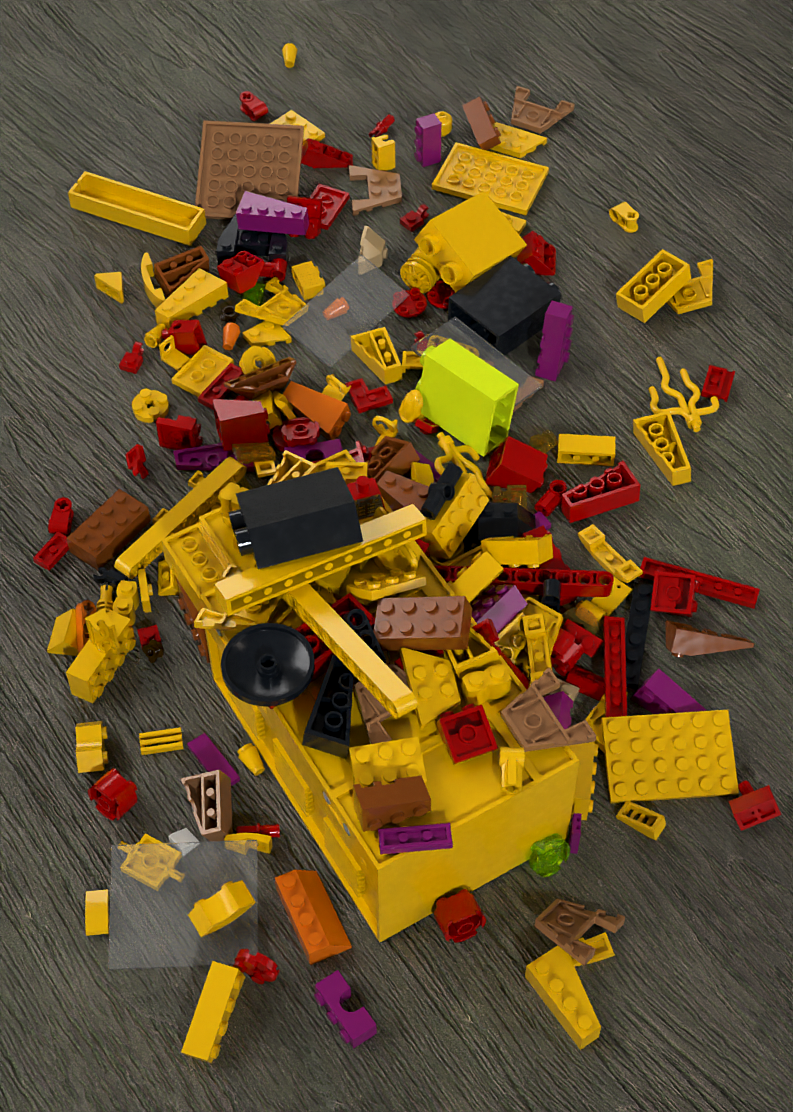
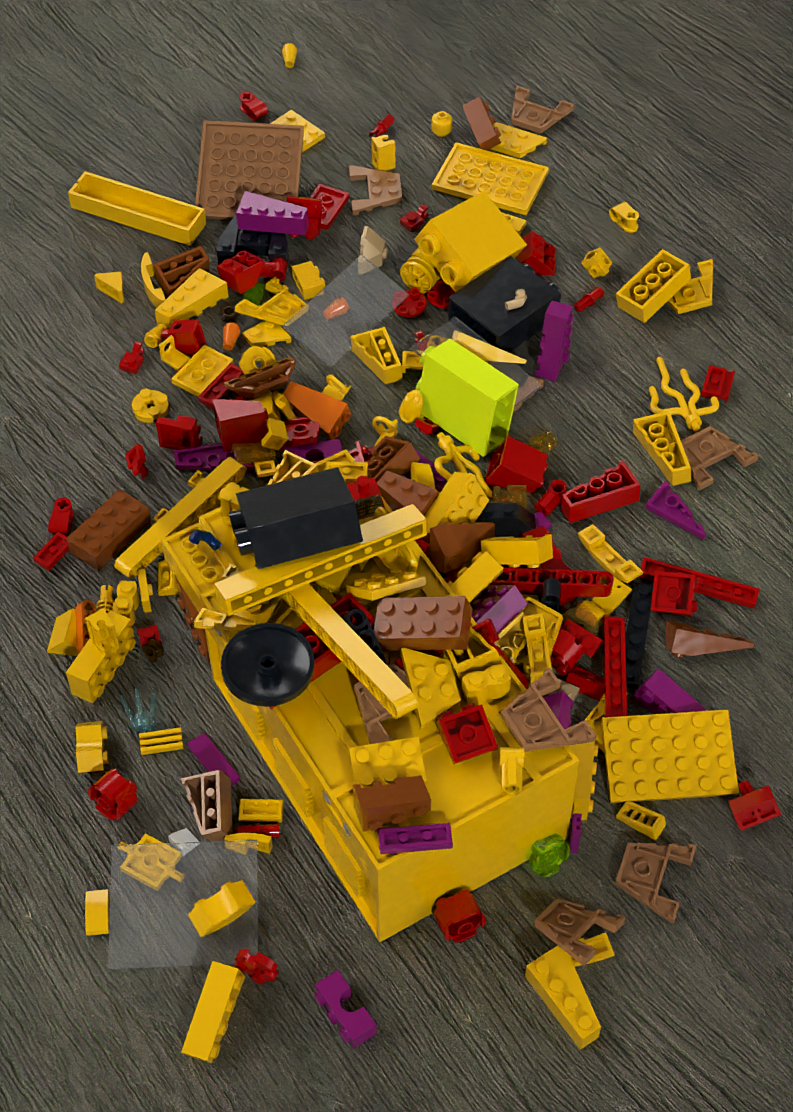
(111, 576): black plate -> none
(142, 721): none -> clear light blue plant
(205, 536): none -> clear blue arm
(251, 759): yellow cone -> none
(261, 810): none -> yellow plate
(276, 436): none -> yellow panel
(312, 914): orange slope -> none
(324, 156): red slope -> none
(331, 715): black wedge -> none
(368, 400): red plate -> none
(428, 140): magenta brick -> none
(441, 491): black piece -> none
(457, 543): none -> dark orange wedge
(485, 351): none -> yellow wedge
(519, 300): none -> tan arm
(586, 449): yellow brick -> none
(589, 299): none -> red axle
(597, 263): none -> yellow brick
(643, 873): none -> medium nougat wing
(671, 508): none -> magenta wing
(708, 448): none -> medium nougat wing

